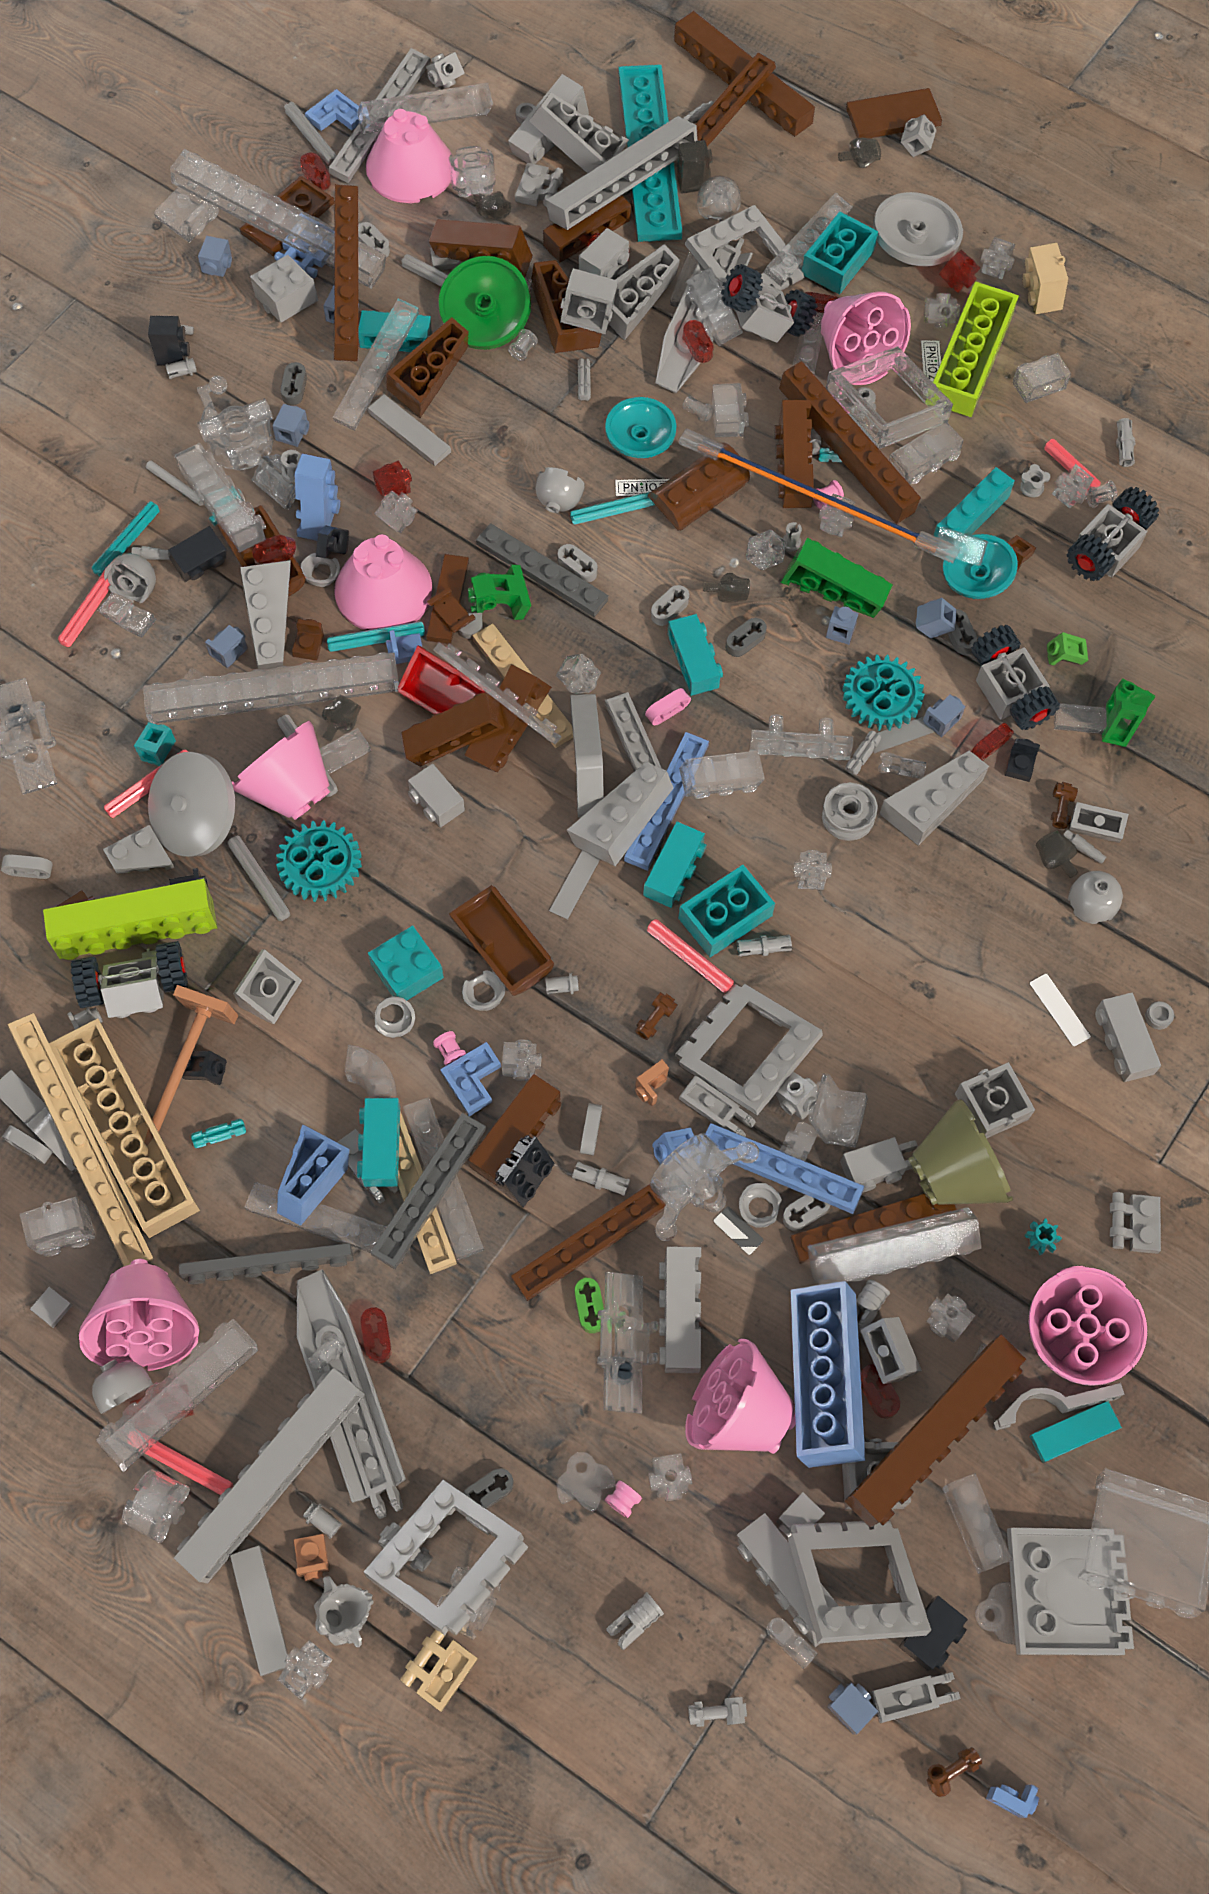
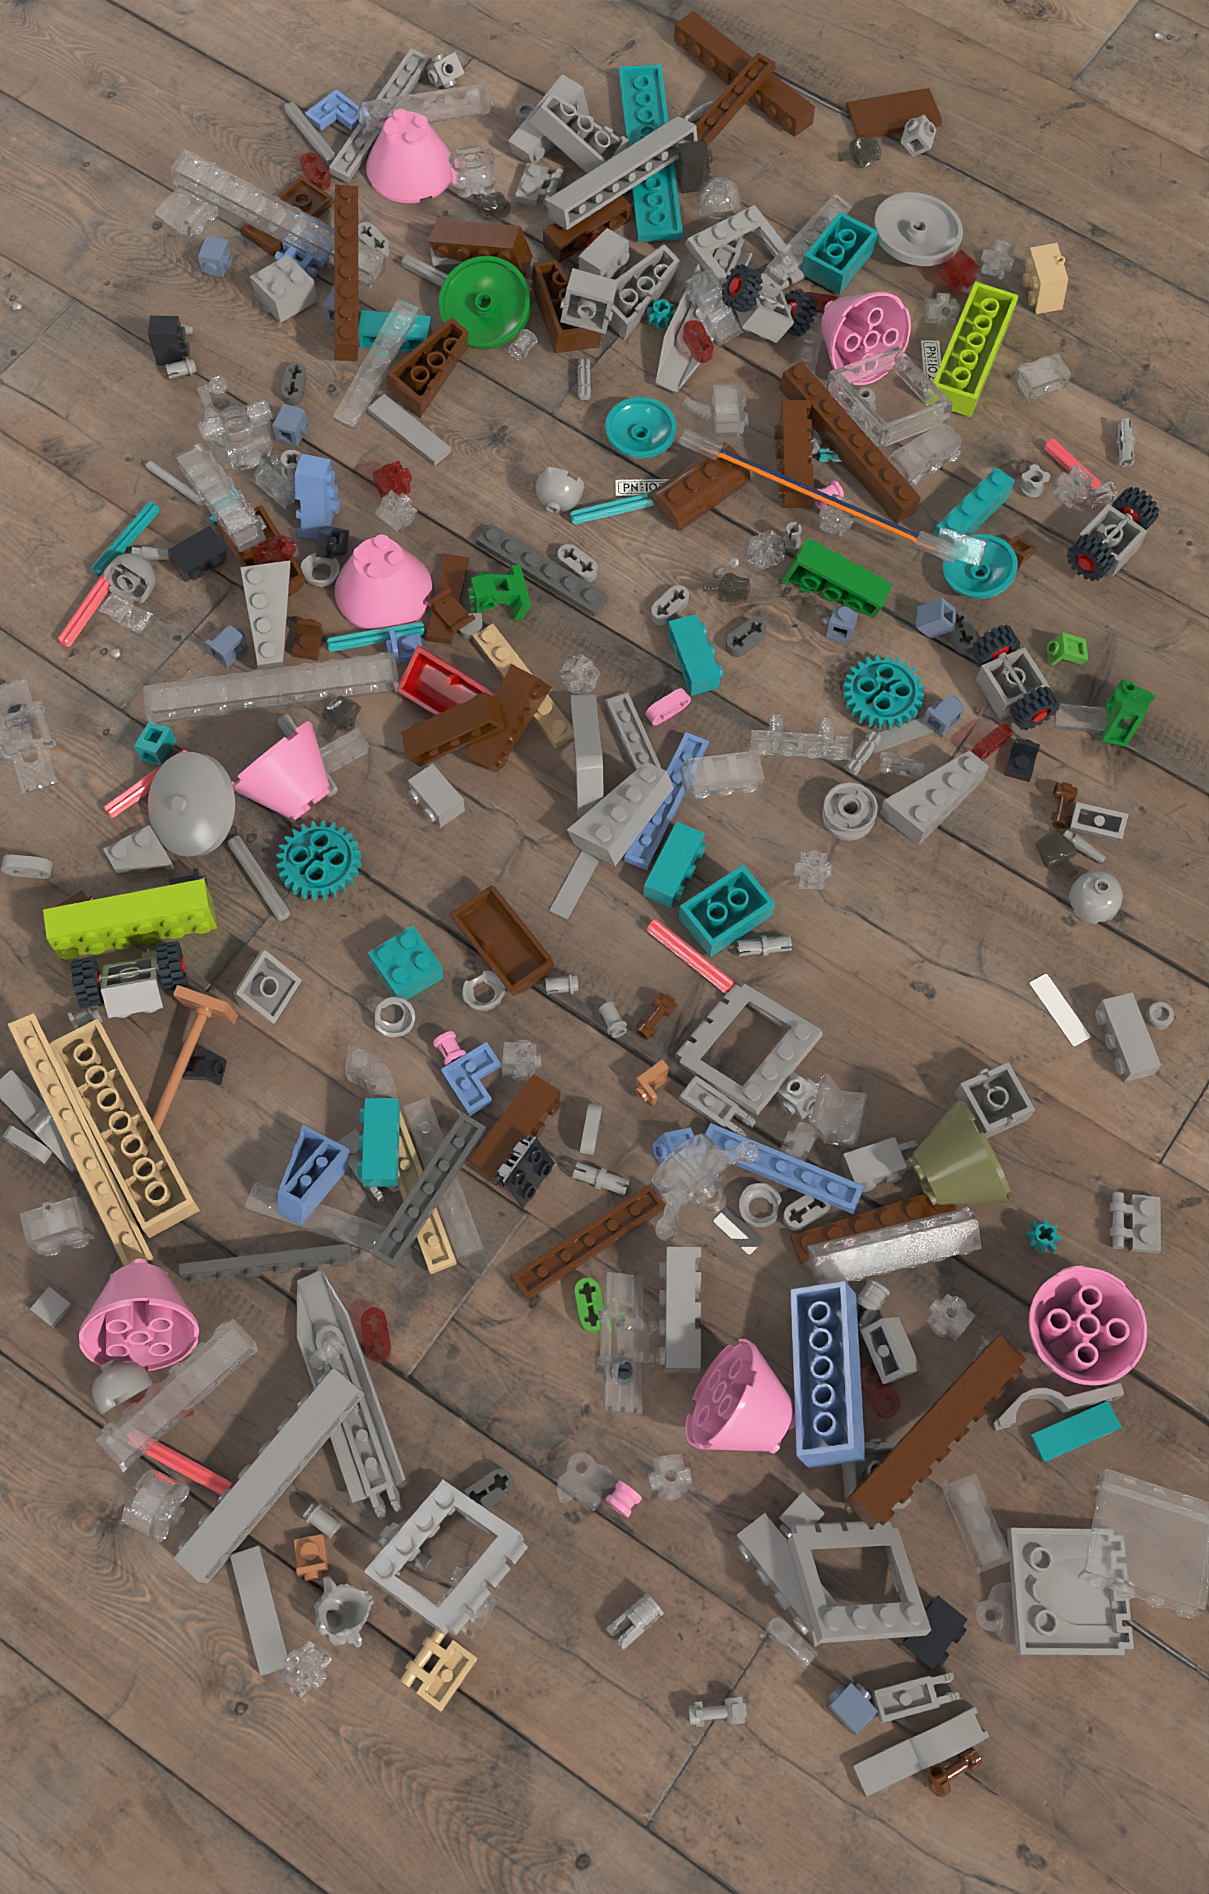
(218, 1133): teal axle -> none
(506, 697): clear plate -> none
(615, 1025): none -> light grey pin
(660, 313): none -> teal gear
(919, 1752): none -> light grey piece
(1007, 1799): medium blue bracket -> none

